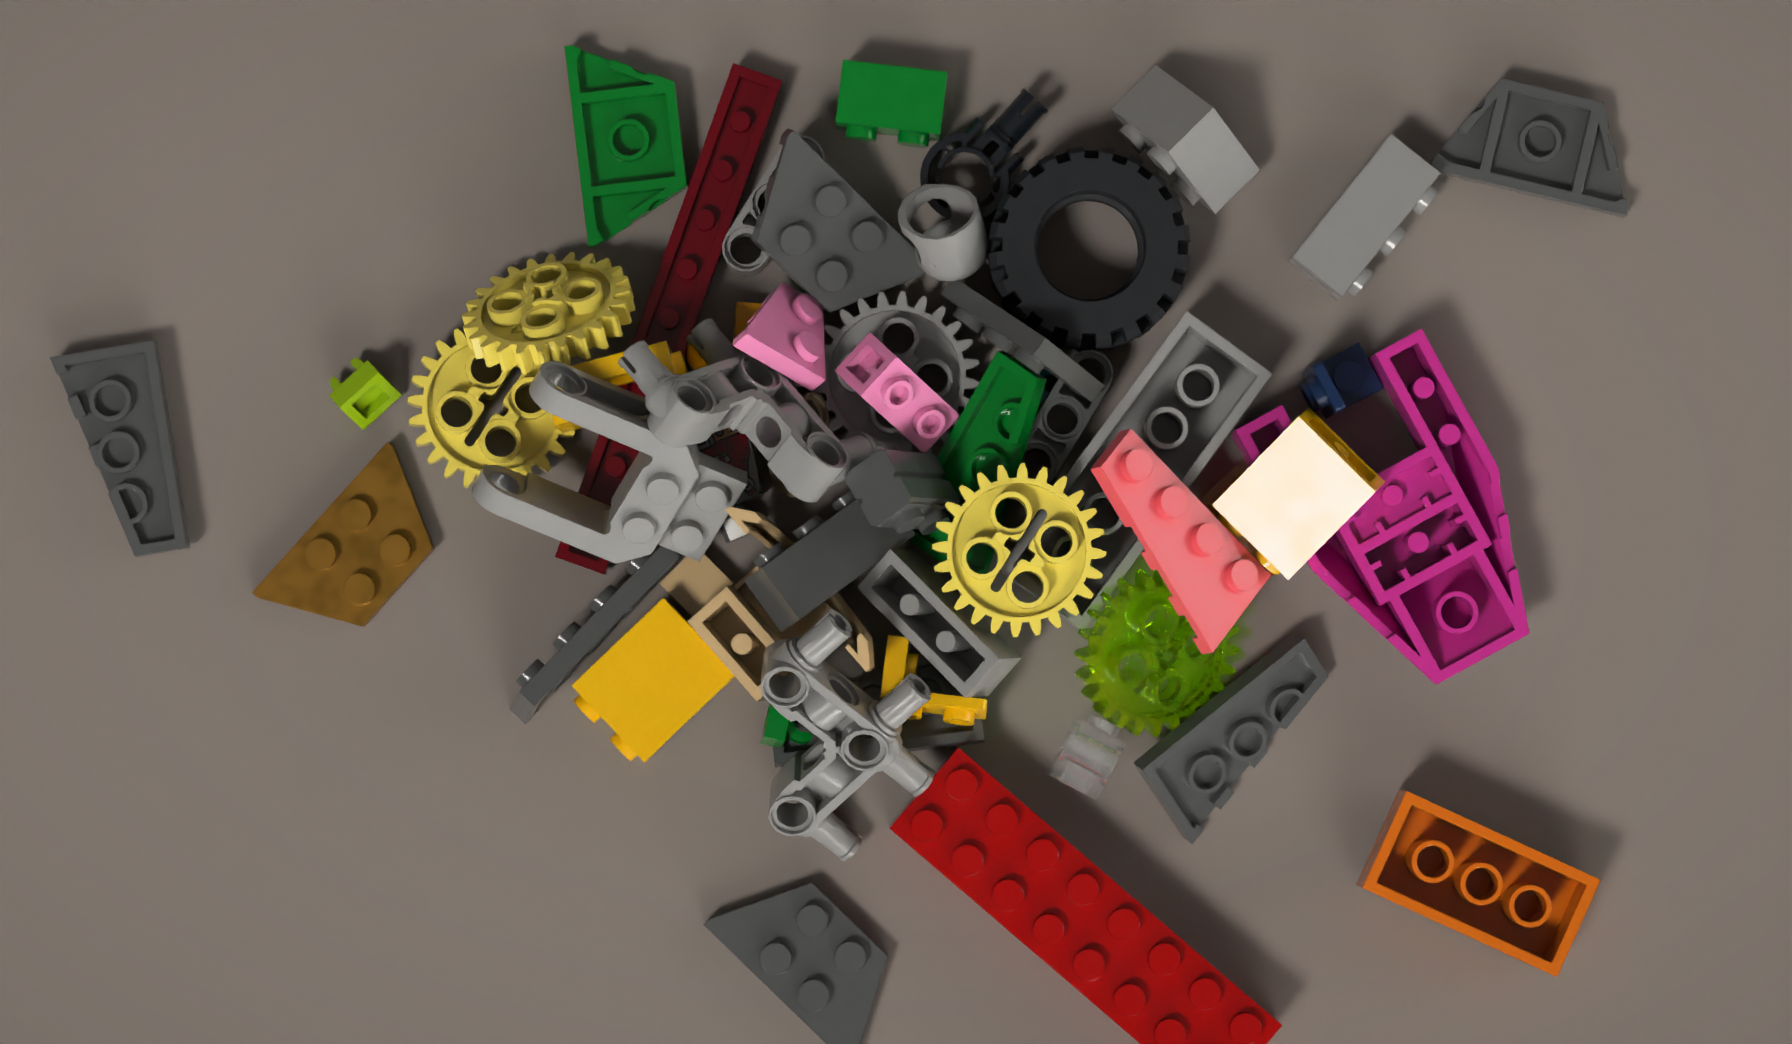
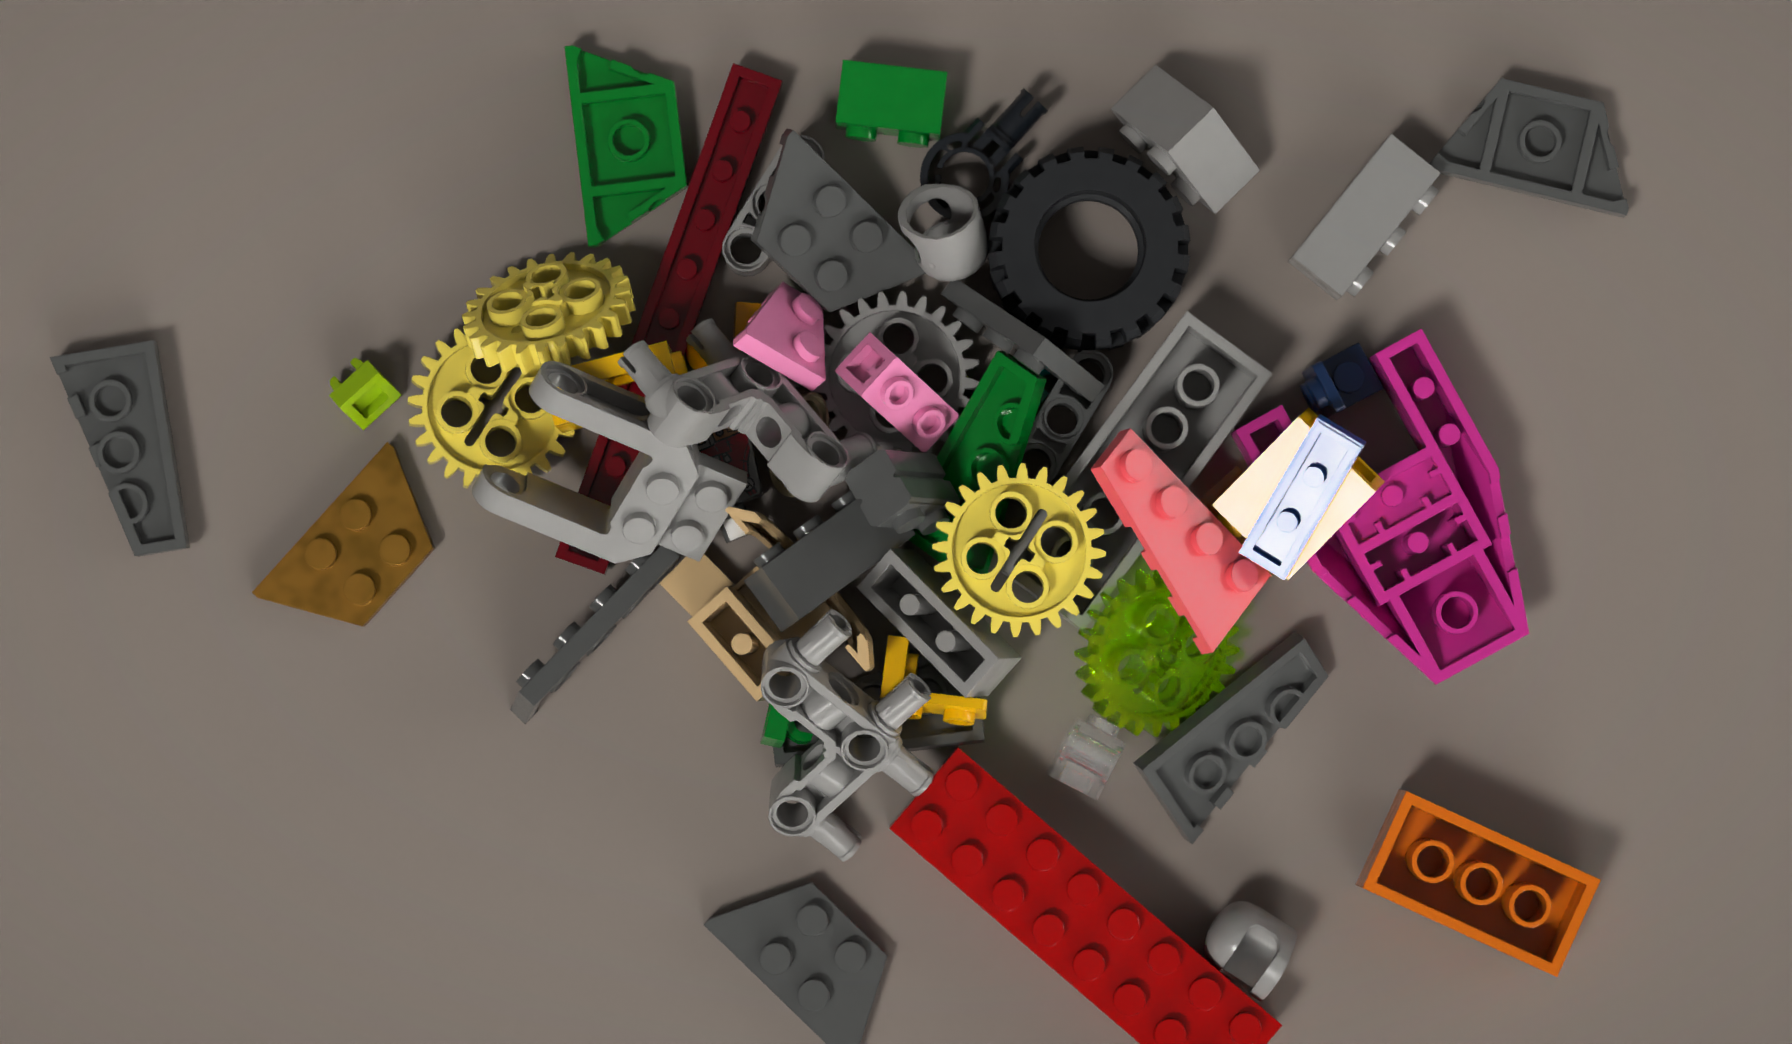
(651, 682): yellow panel -> none
(1250, 946): none -> light grey helmet
(1302, 497): none -> tile

